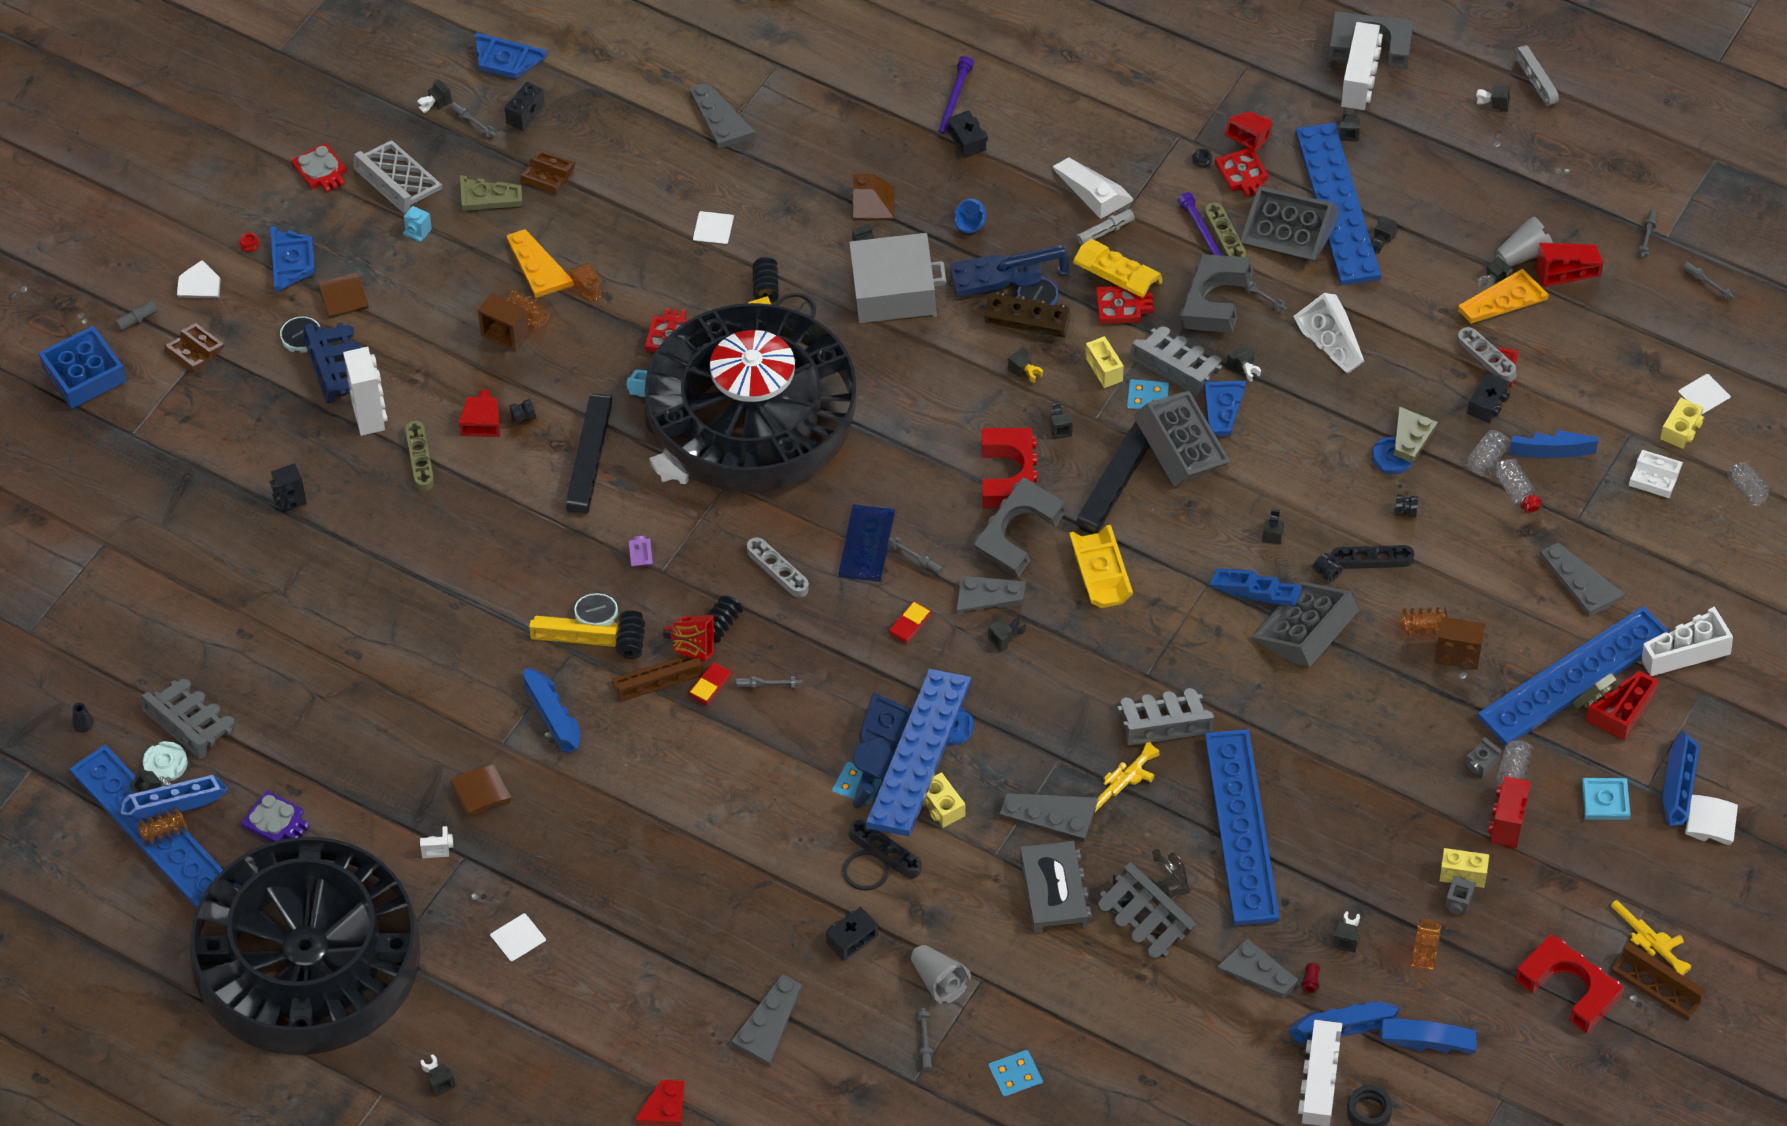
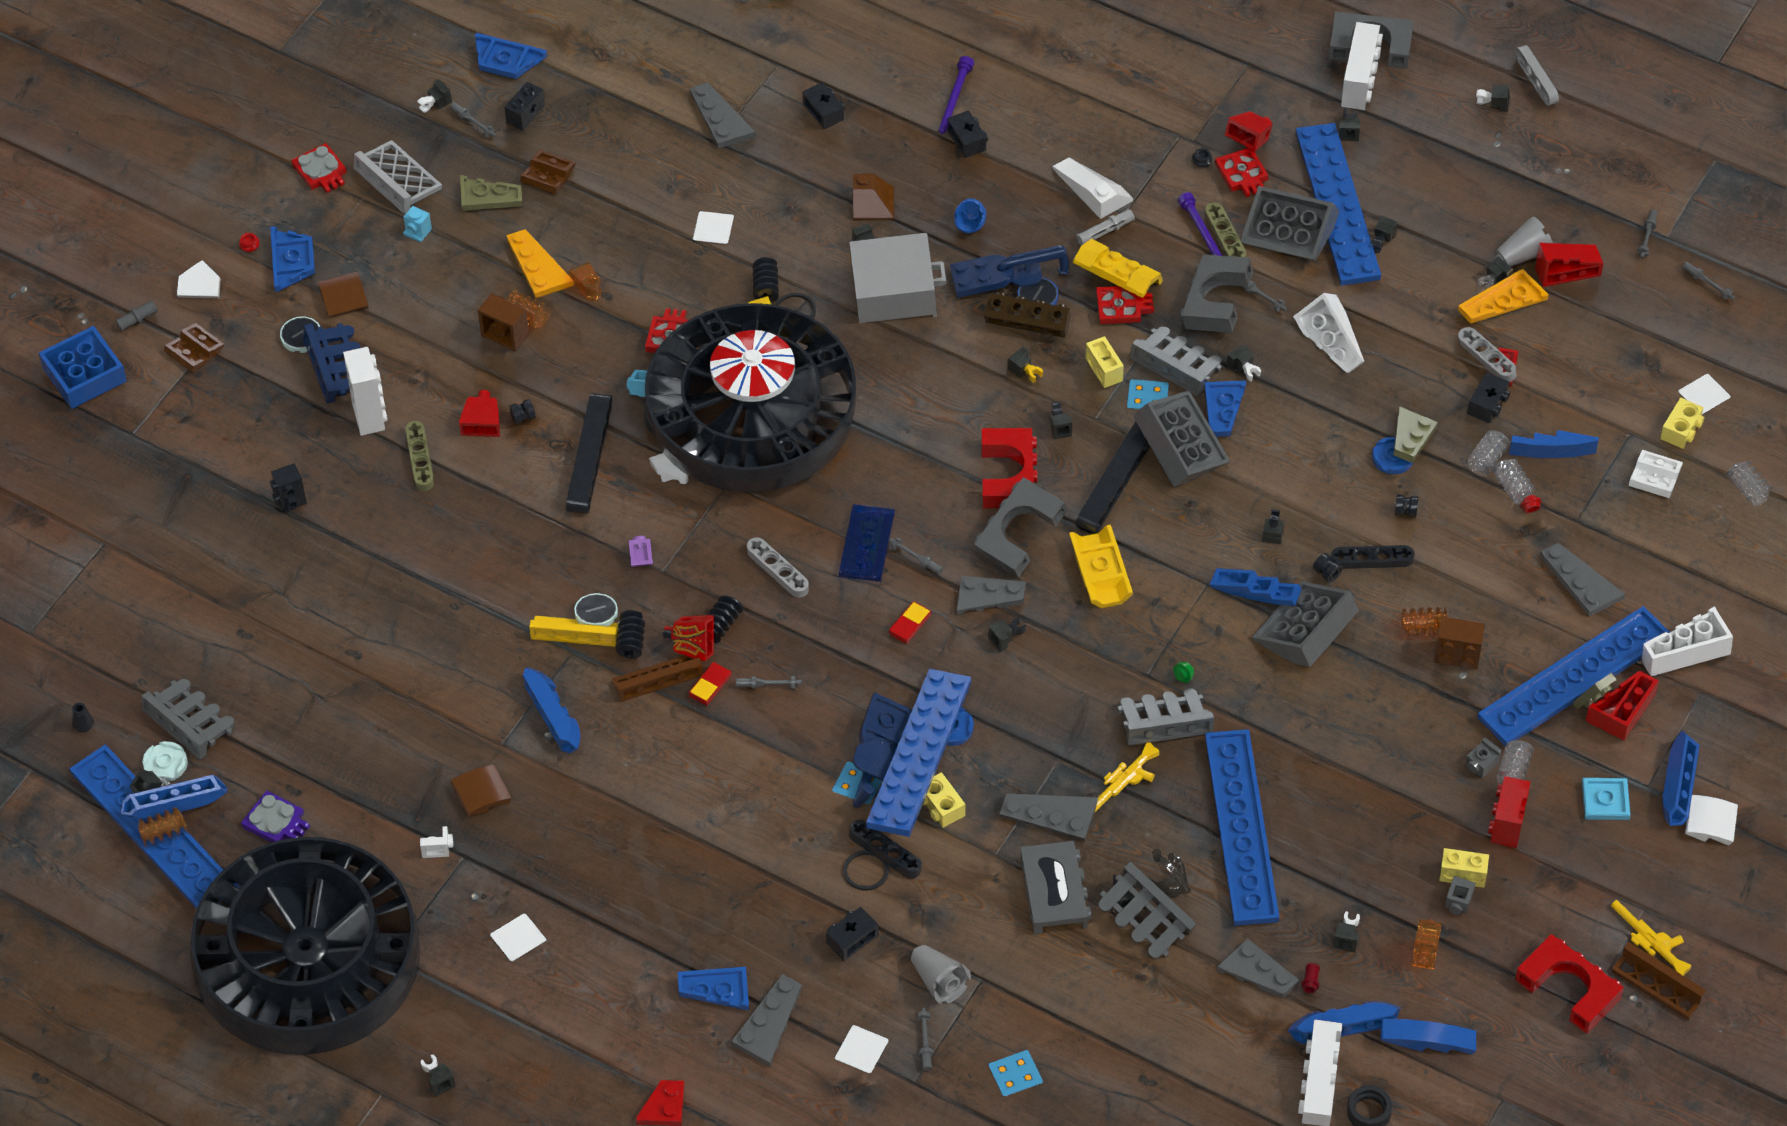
(716, 986): none -> blue wing
(823, 105): none -> black brick
(861, 1049): none -> white sticker
(1183, 672): none -> green plate

